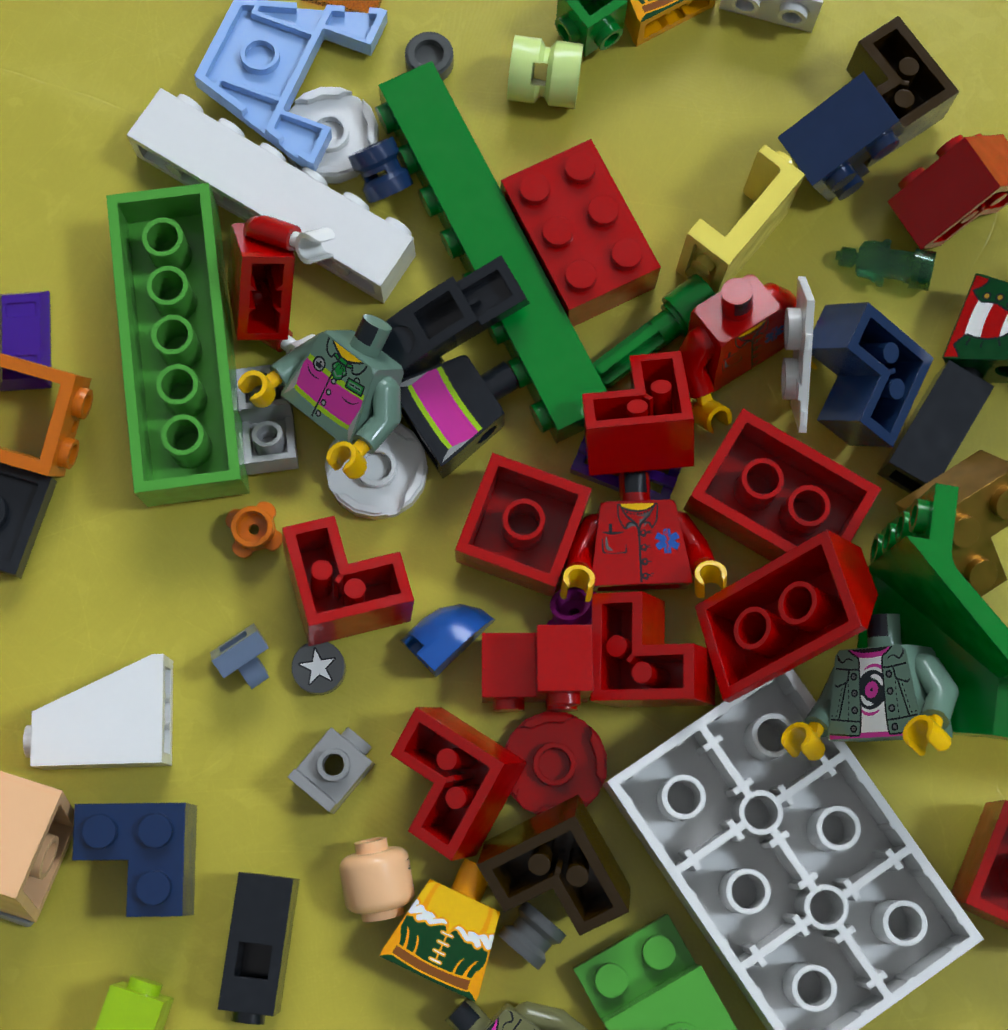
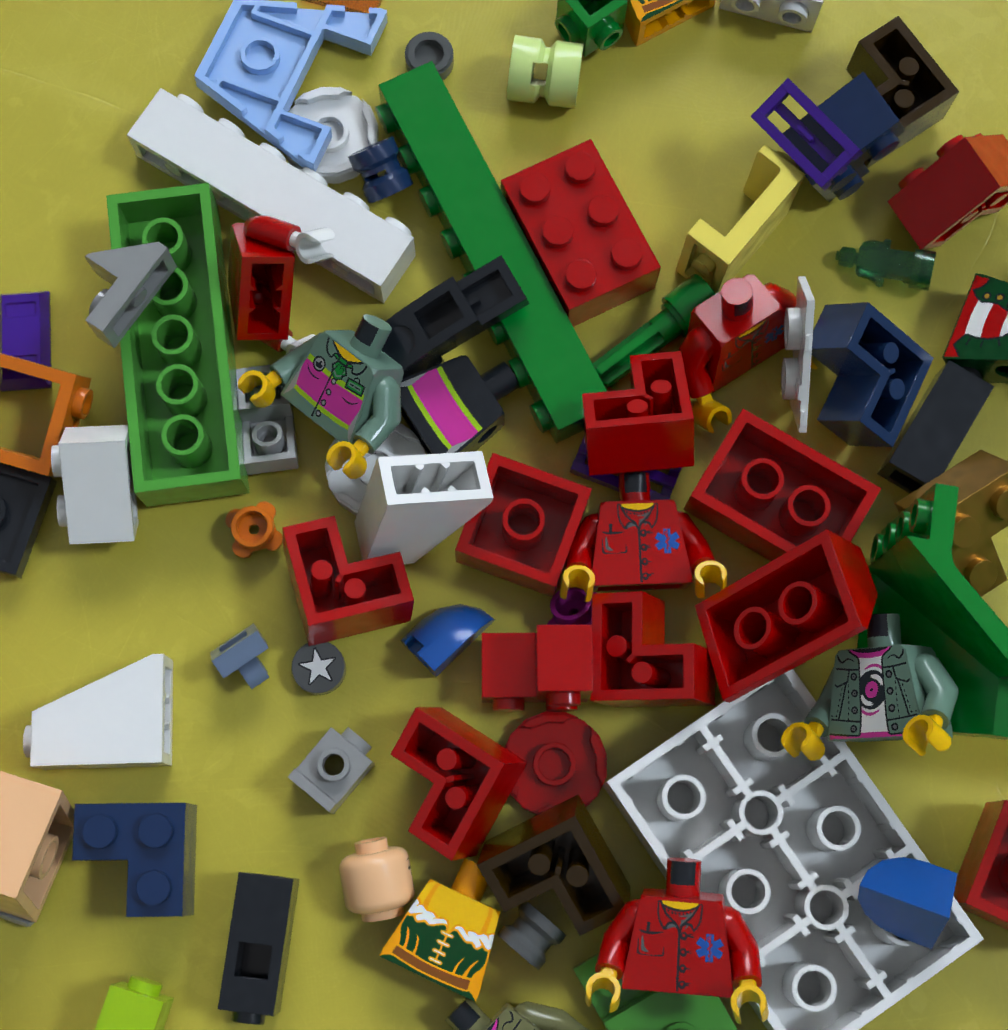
(96, 484): none -> white brick
(135, 279): none -> light grey slope
(420, 502): none -> white slope
(680, 945): none -> red torso
(837, 165): none -> dark purple tile
(908, 898): none -> blue brick

